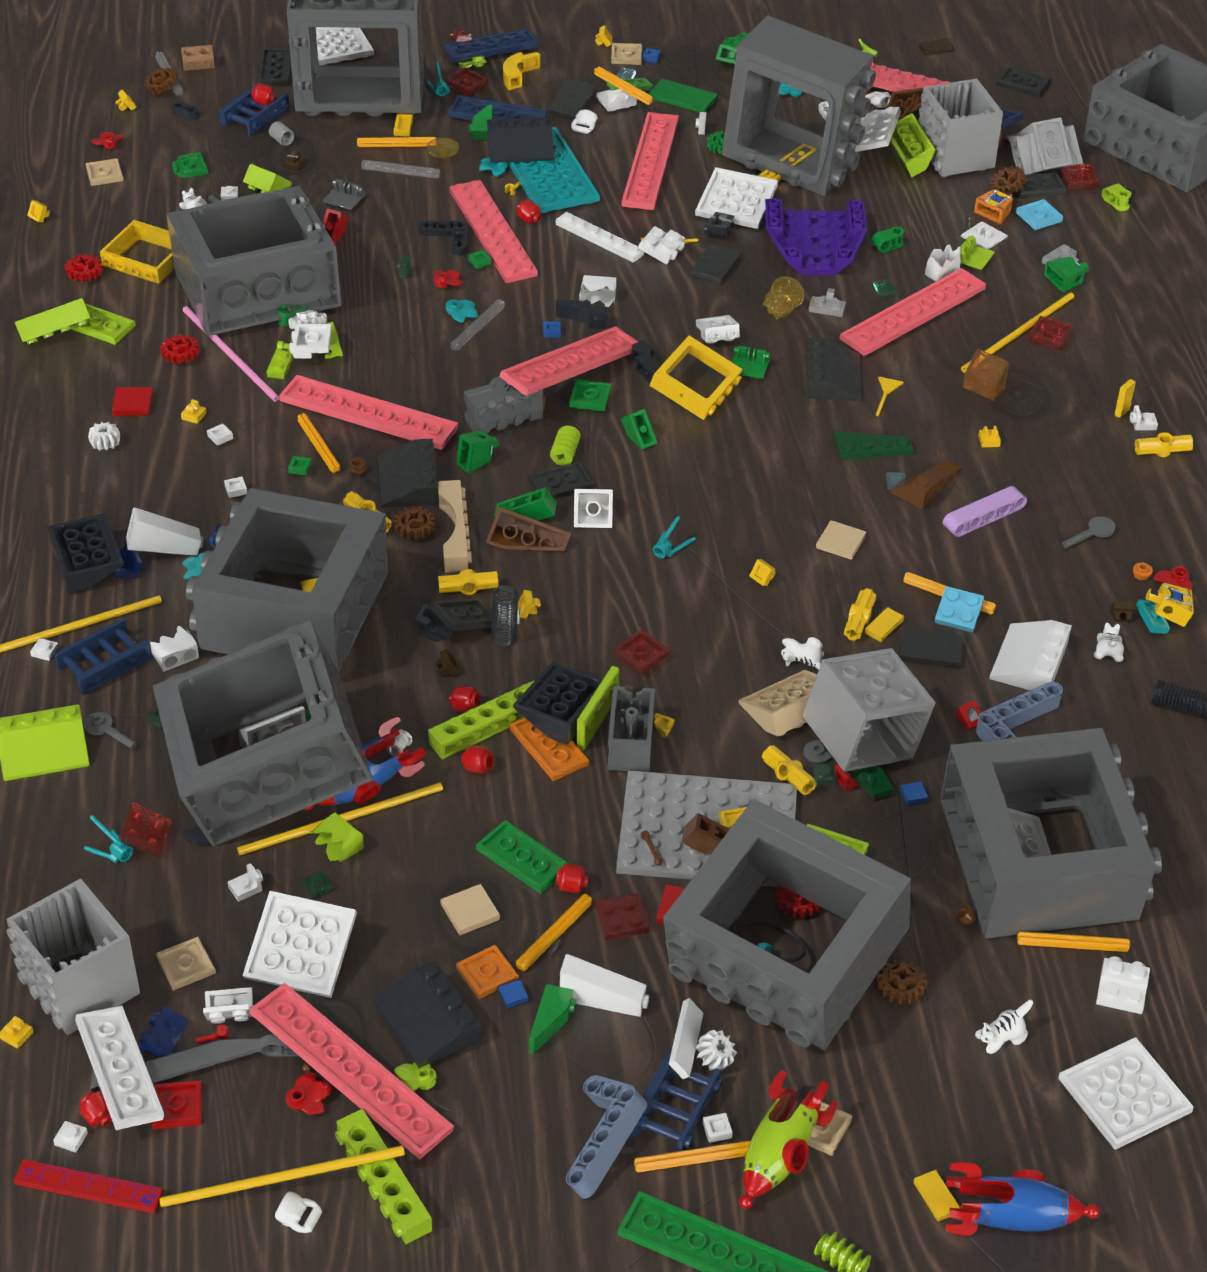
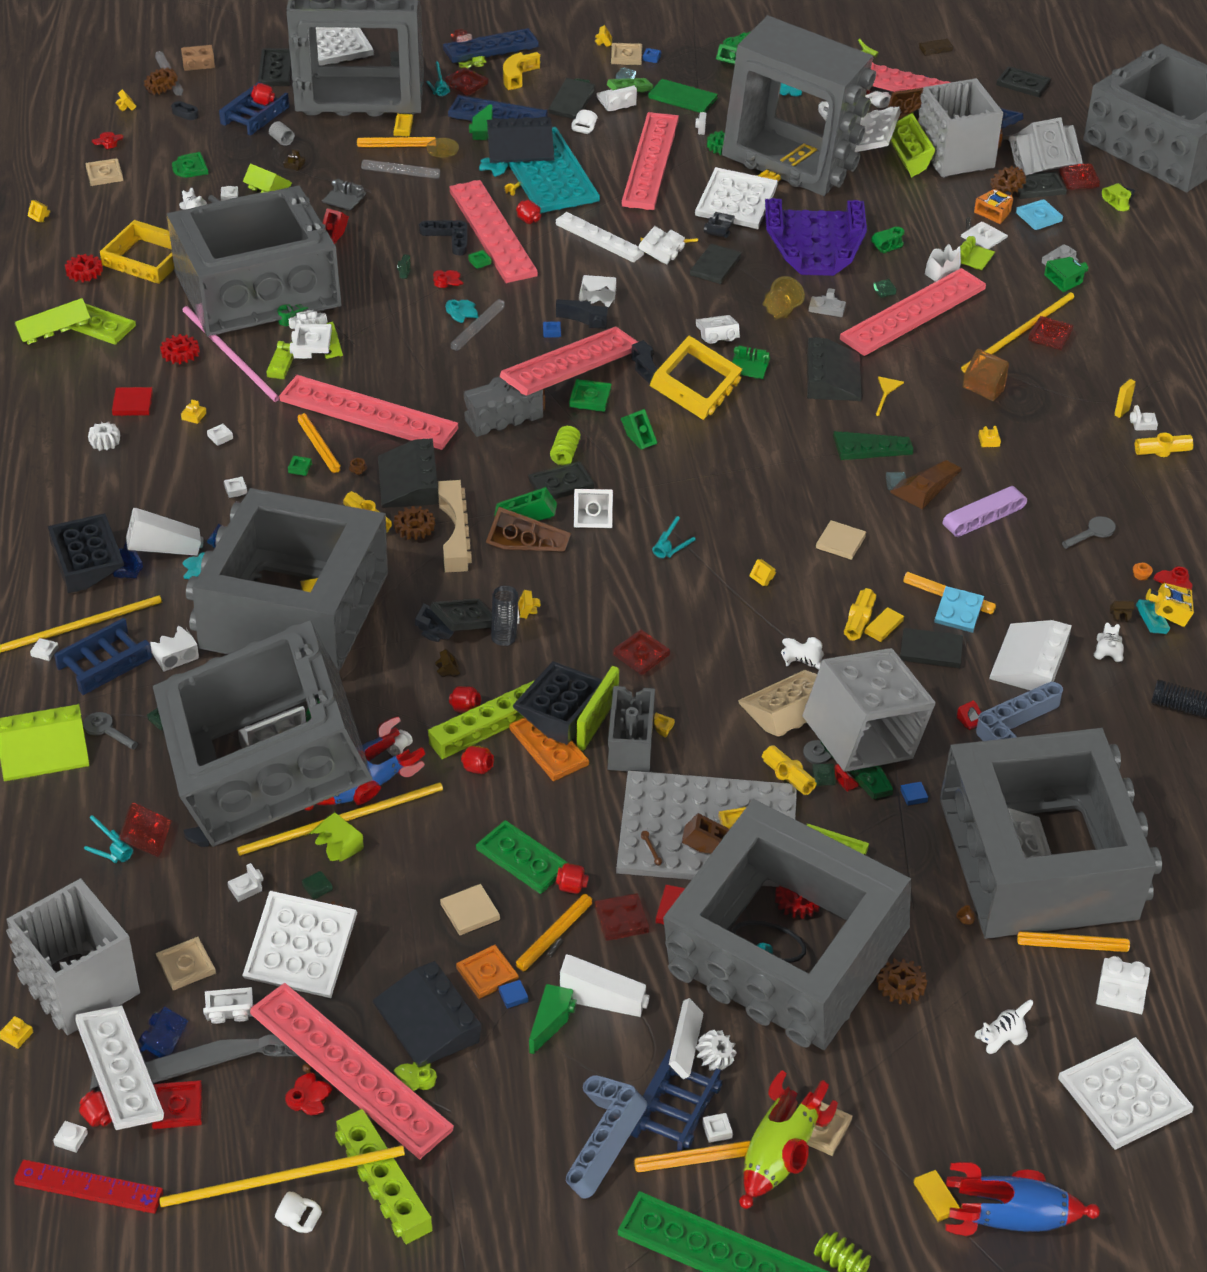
(221, 1034): red hand -> none
(468, 582): yellow piece -> none
(475, 450): green torso -> none
(623, 85): light orange axle -> none

